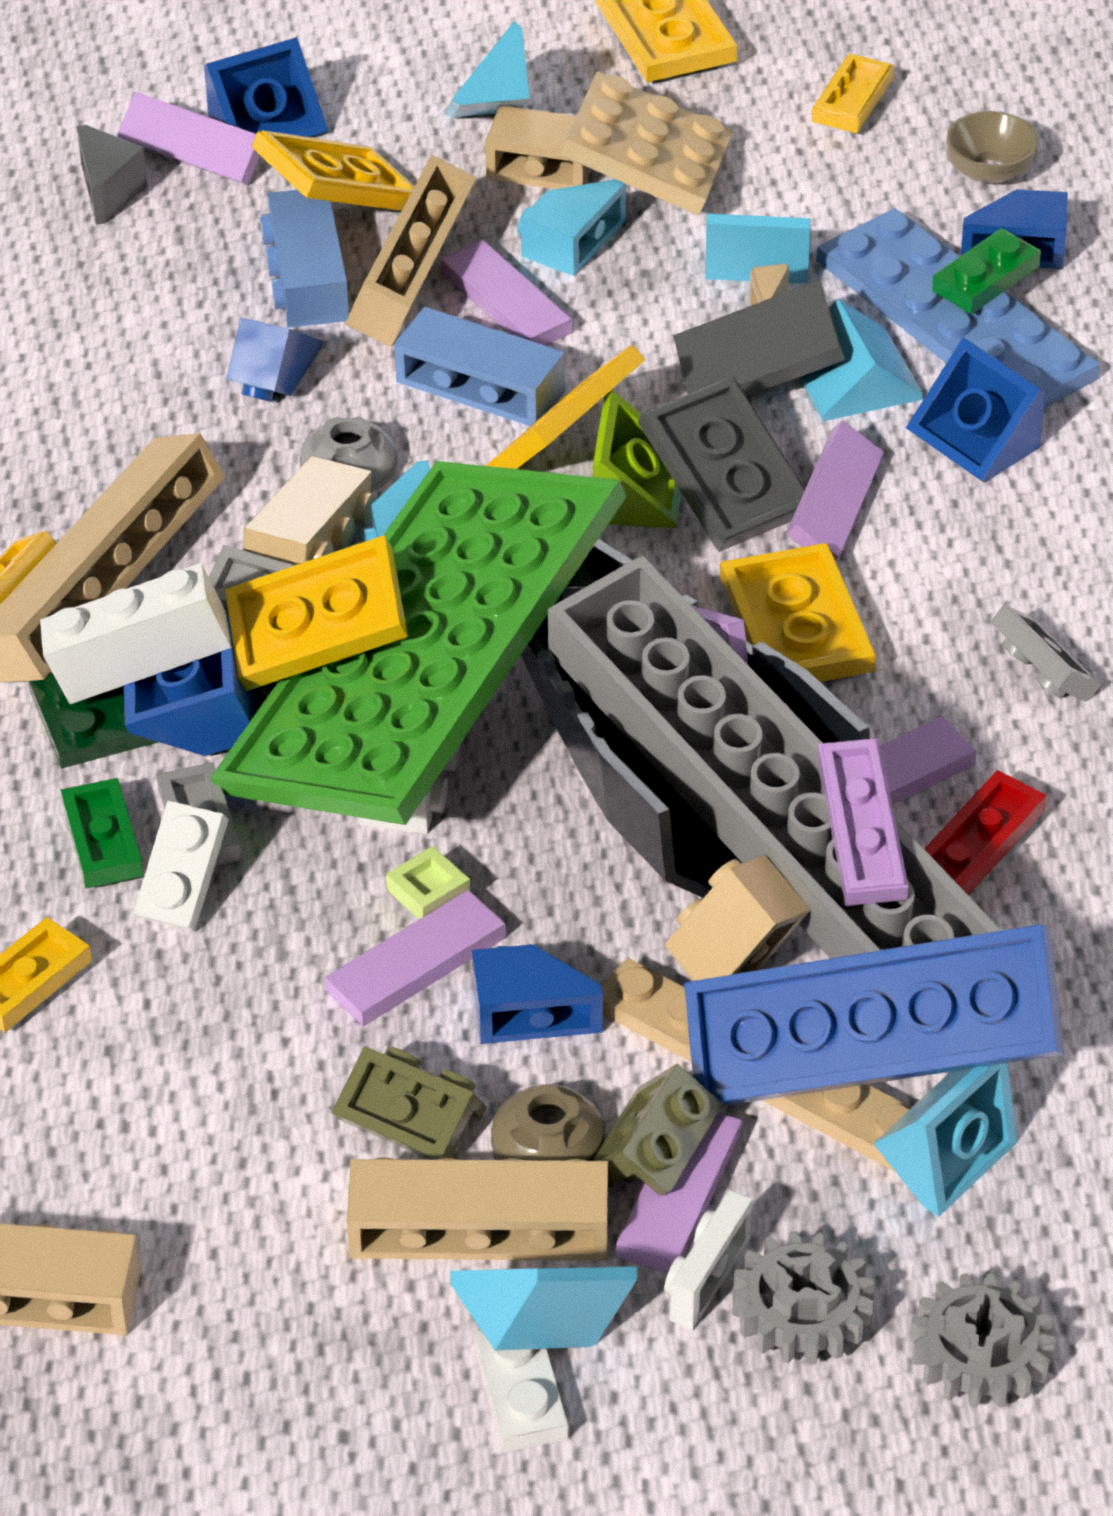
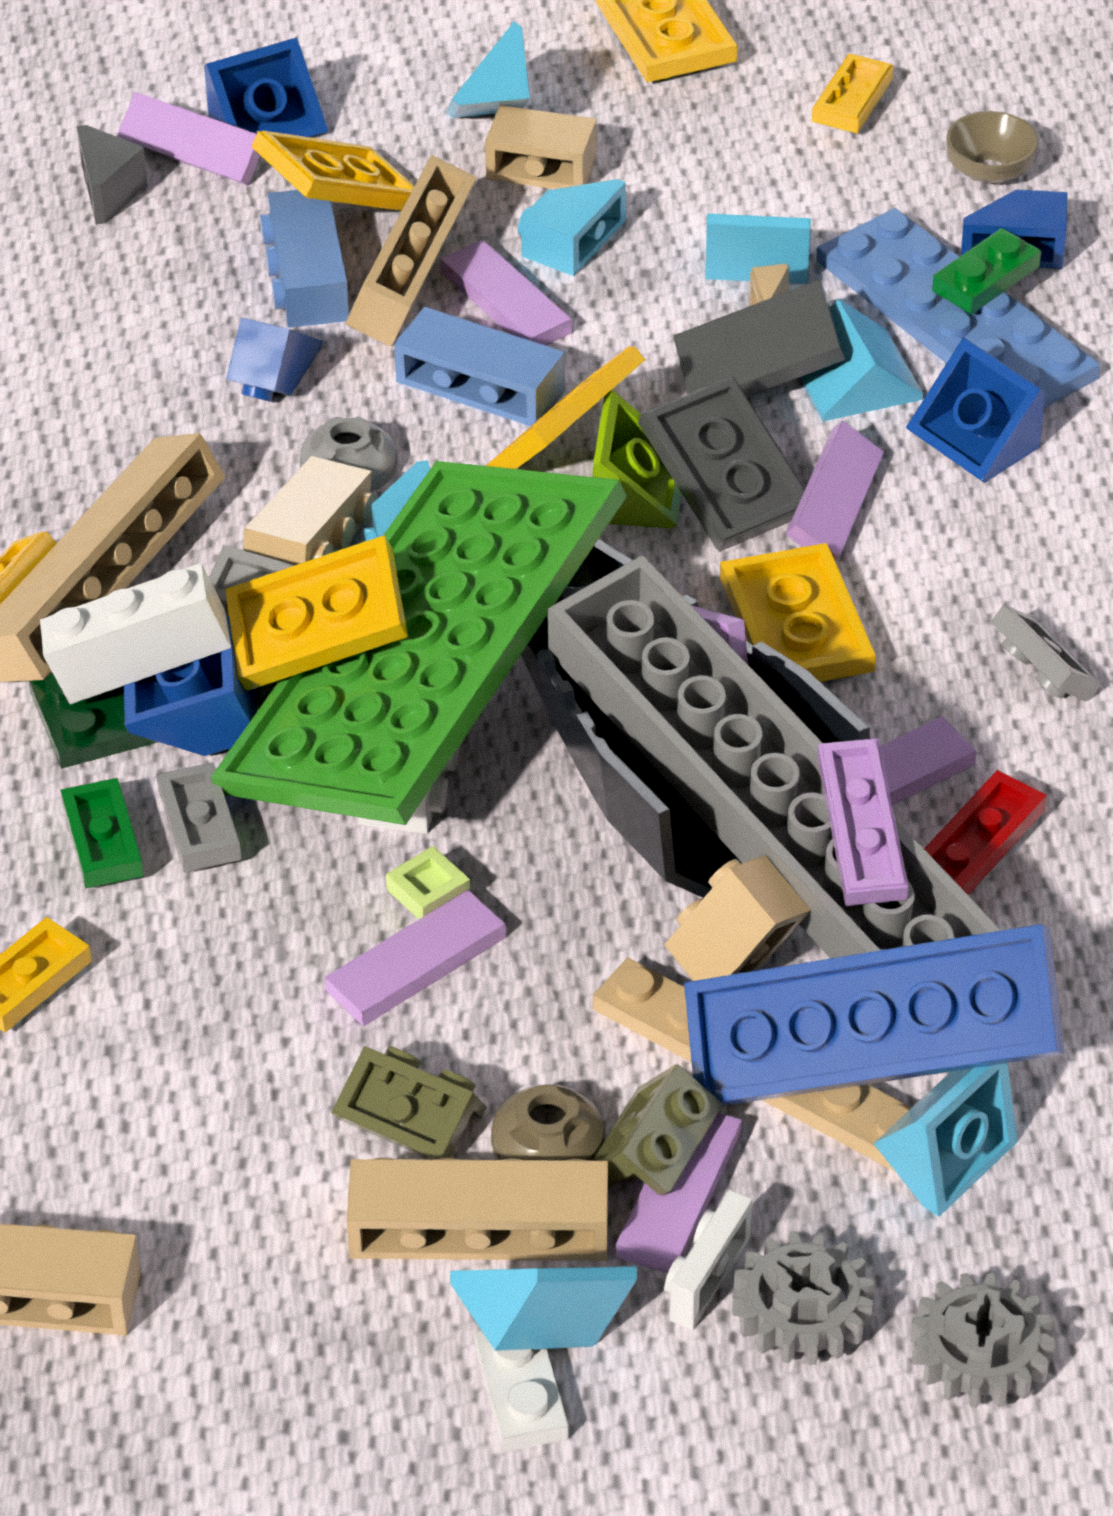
(181, 866): white plate -> none
(532, 996): blue slope -> none
(647, 142): tan plate -> none

